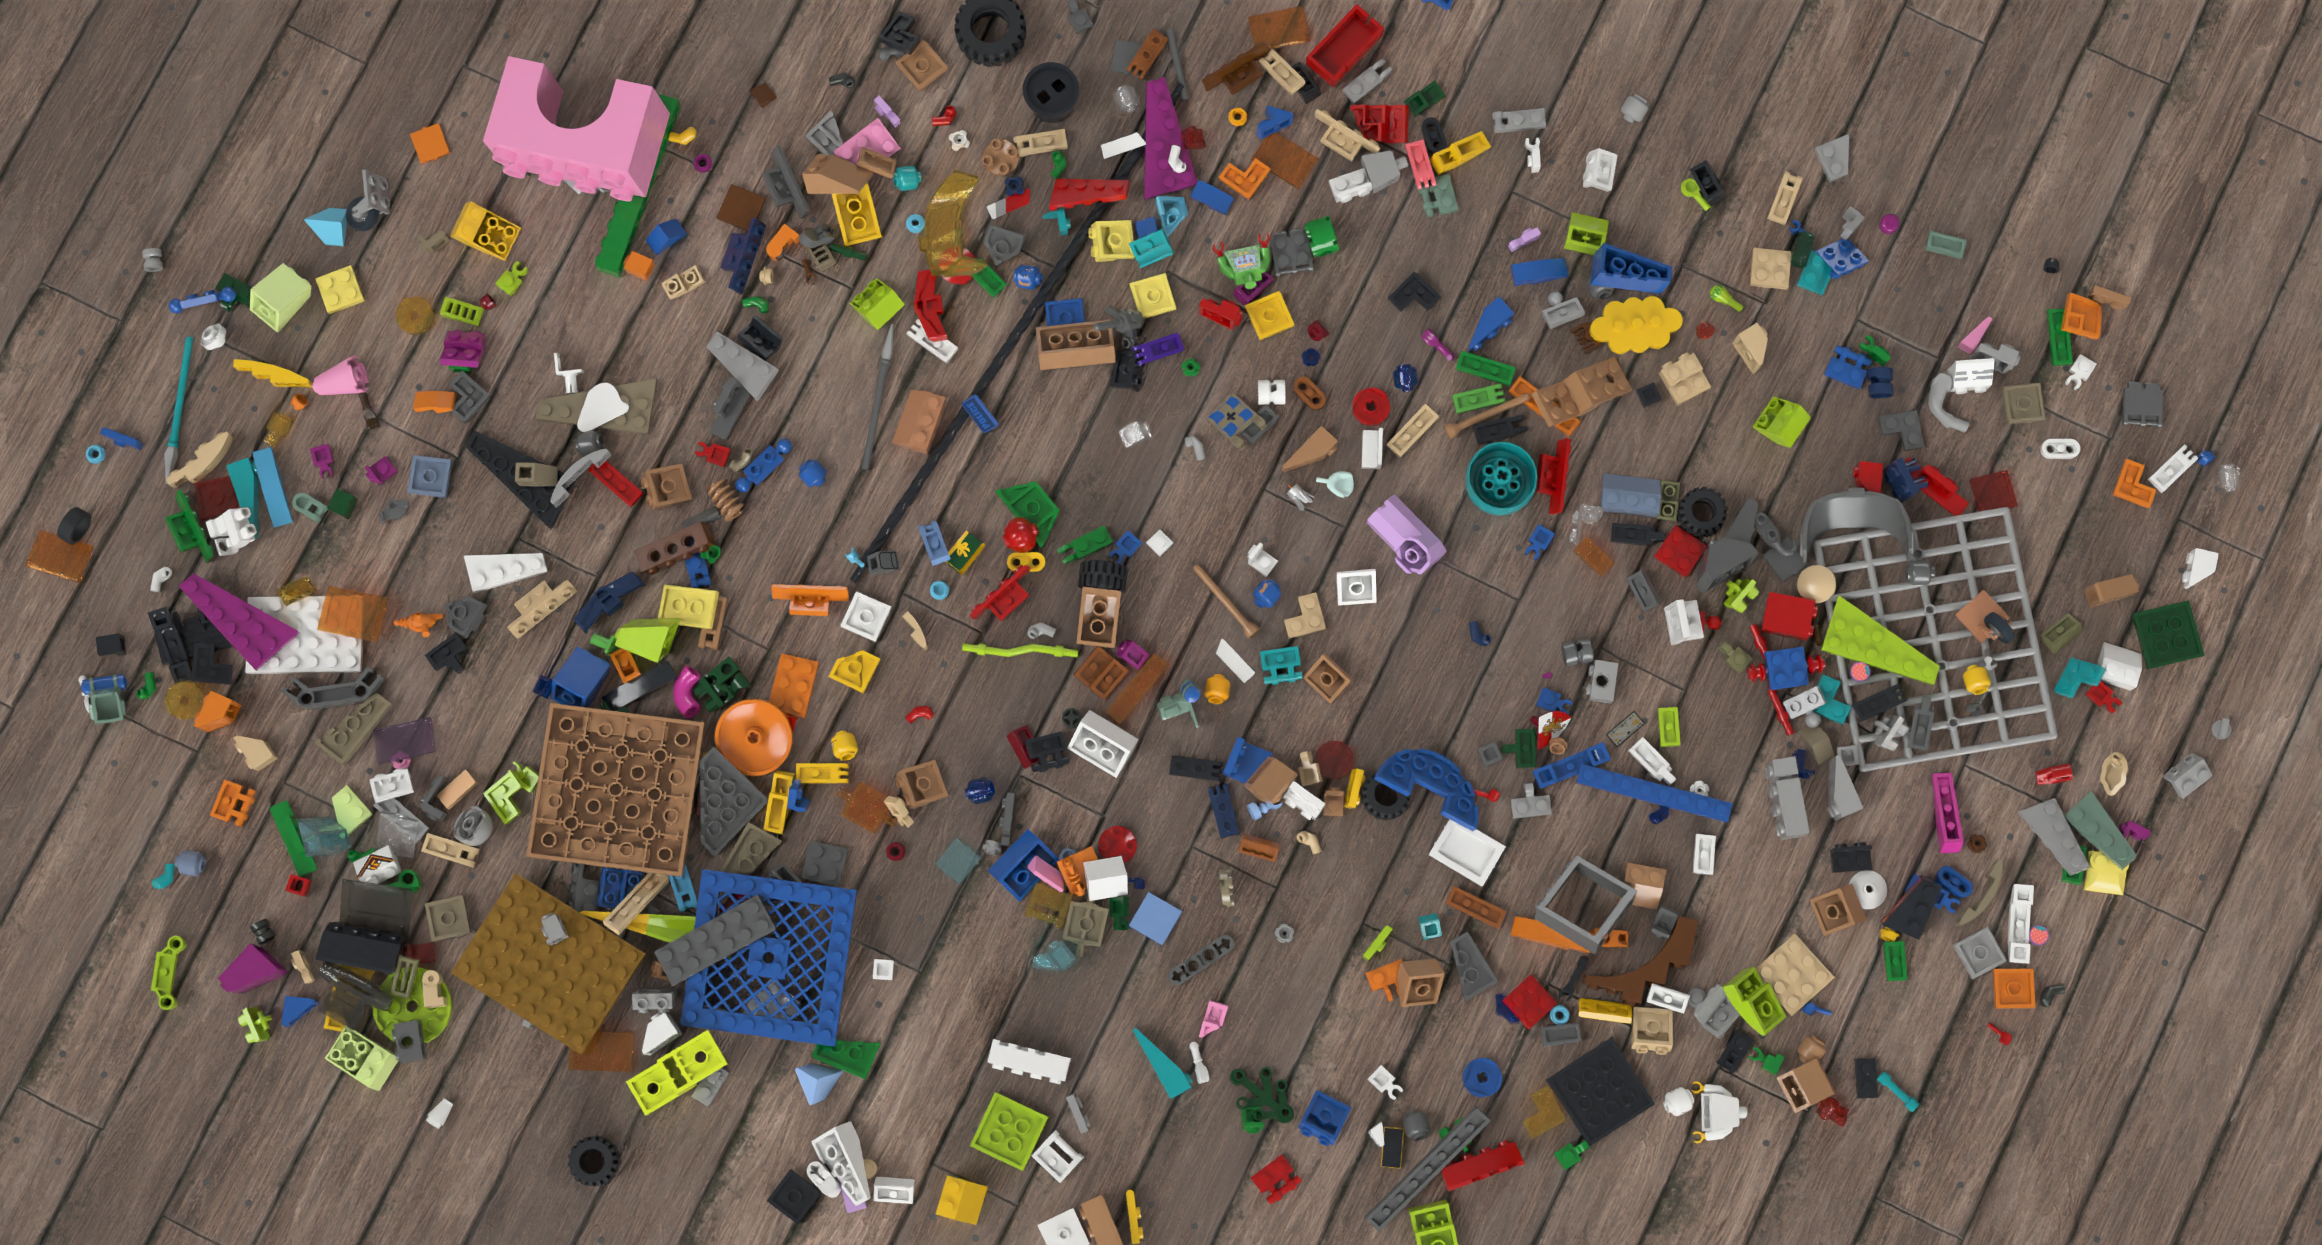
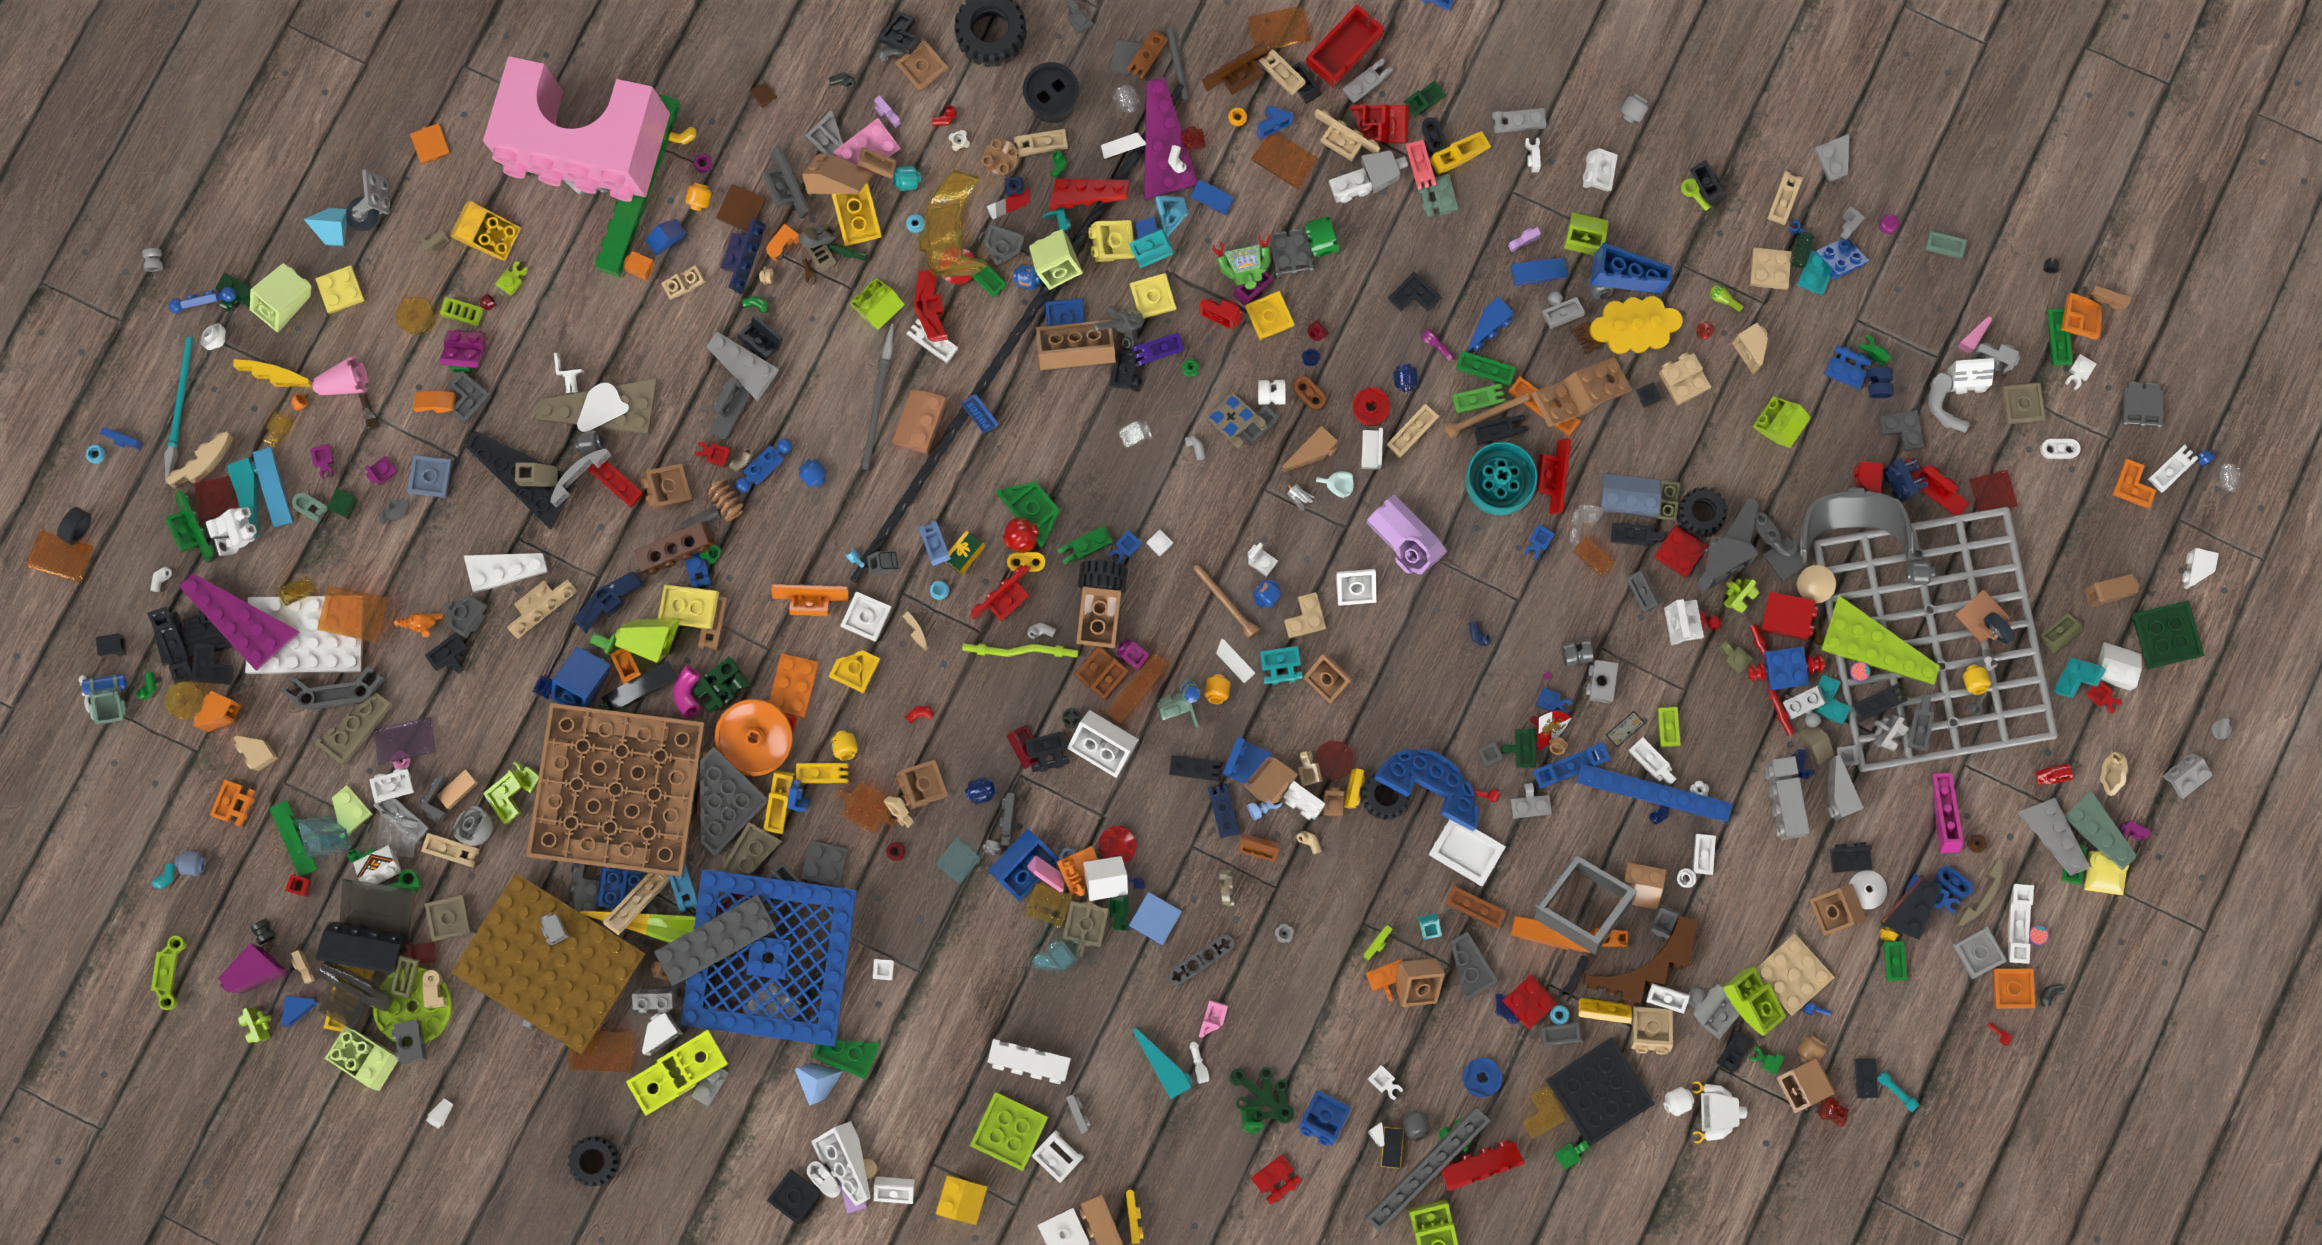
(698, 196): none -> light orange head
(1055, 259): none -> yellowish green slope
(1247, 182): orange plate -> none
(1682, 879): none -> white plate

